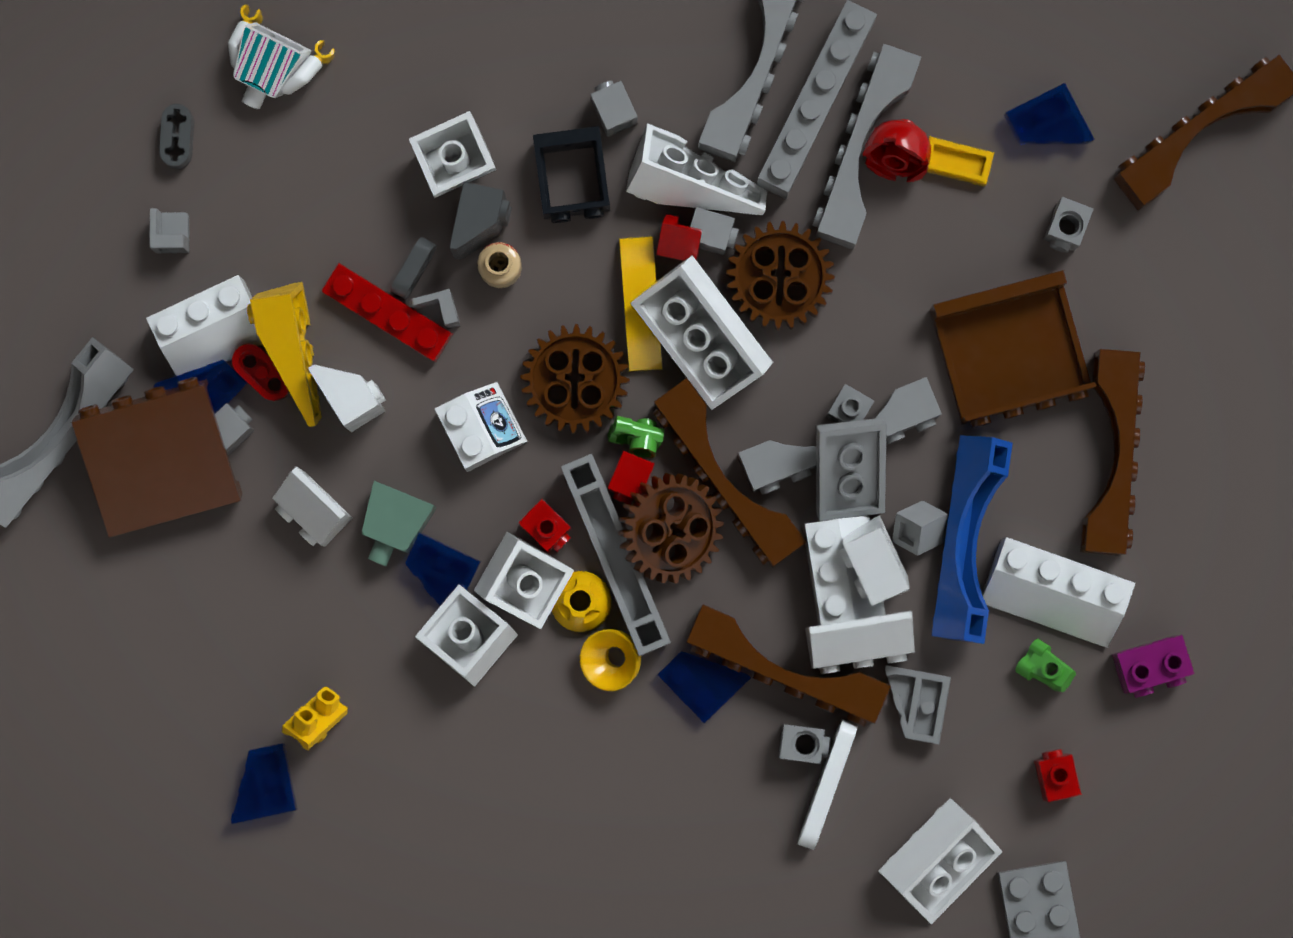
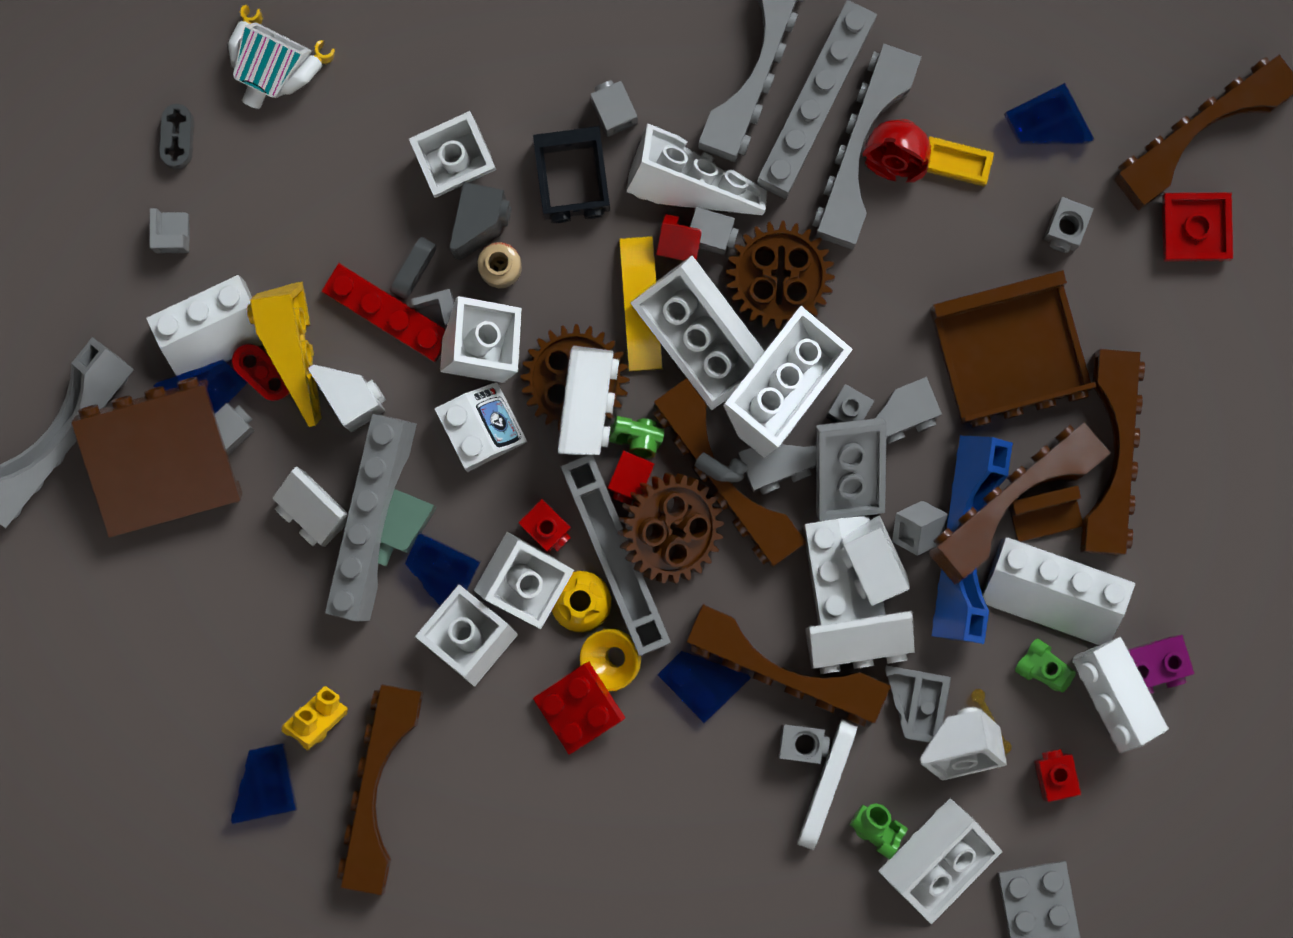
(356, 569): none -> light grey arch
(367, 857): none -> reddish brown arch
(481, 340): none -> white slope
(579, 708): none -> red plate
(587, 401): none -> white slope
(721, 472): none -> dark grey arm
(785, 382): none -> white slope
(875, 825): none -> bright green plate
(965, 746): none -> white slope
(970, 544): none -> reddish brown arch
(978, 696): none -> clear yellow hinge
(1046, 513): none -> reddish brown panel
(1120, 694): none -> white slope
(1197, 227): none -> red plate

